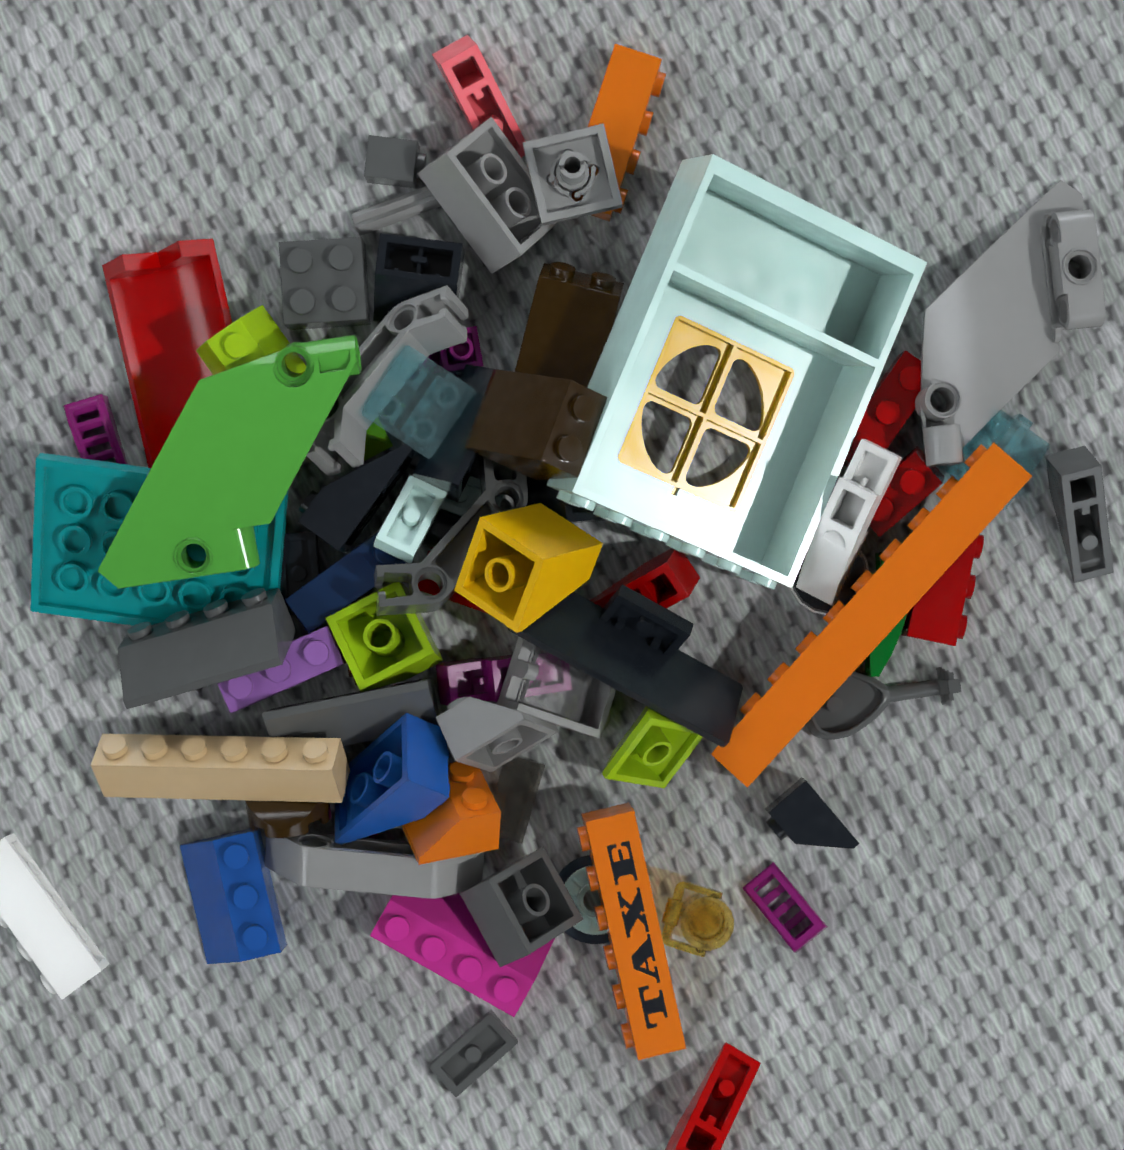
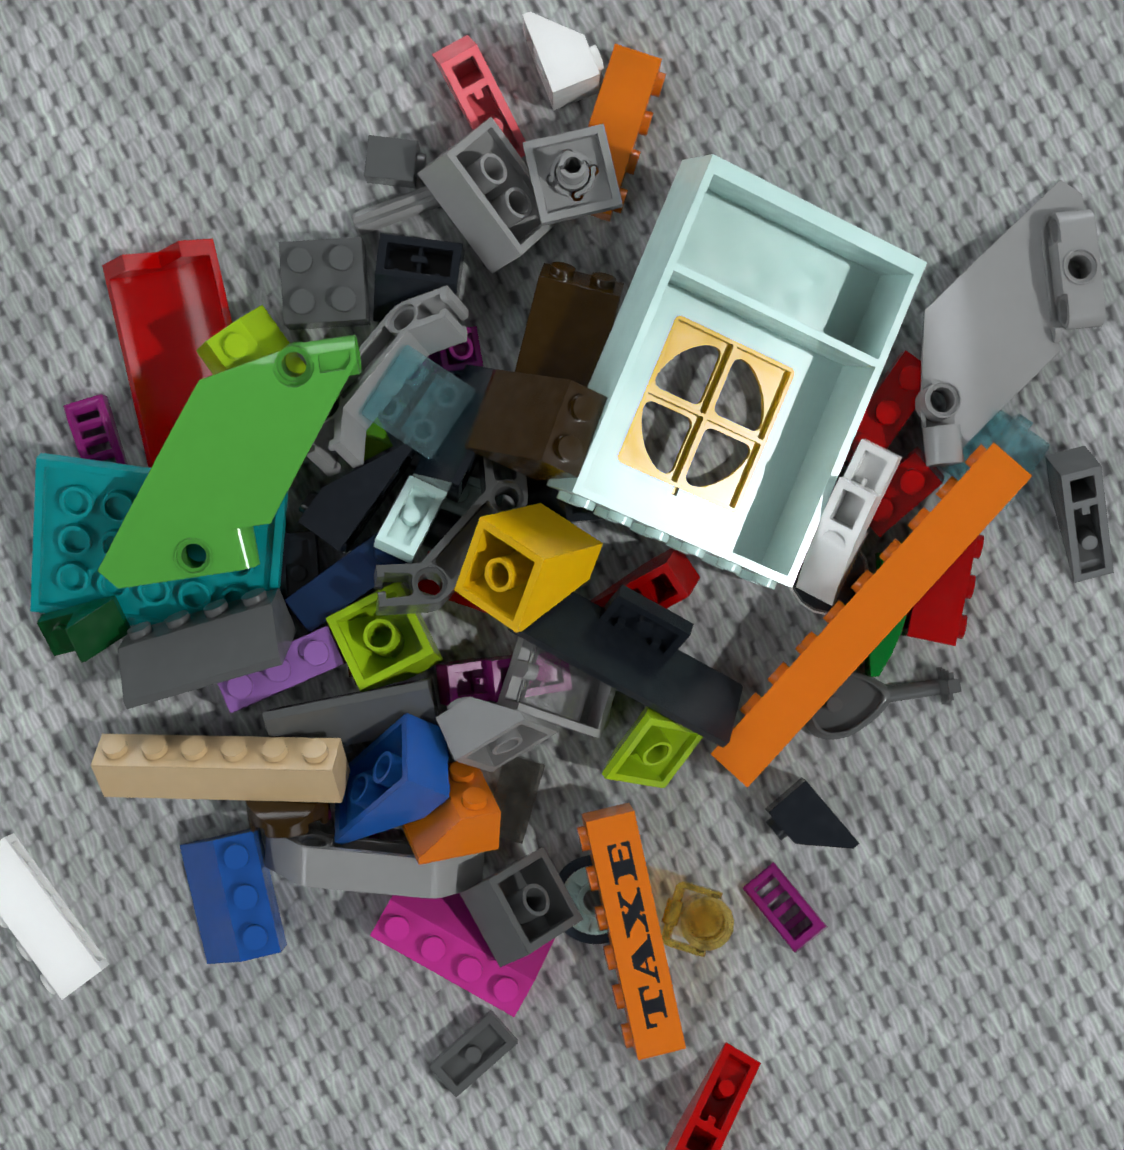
(84, 627): none -> dark green slope
(563, 60): none -> white slope

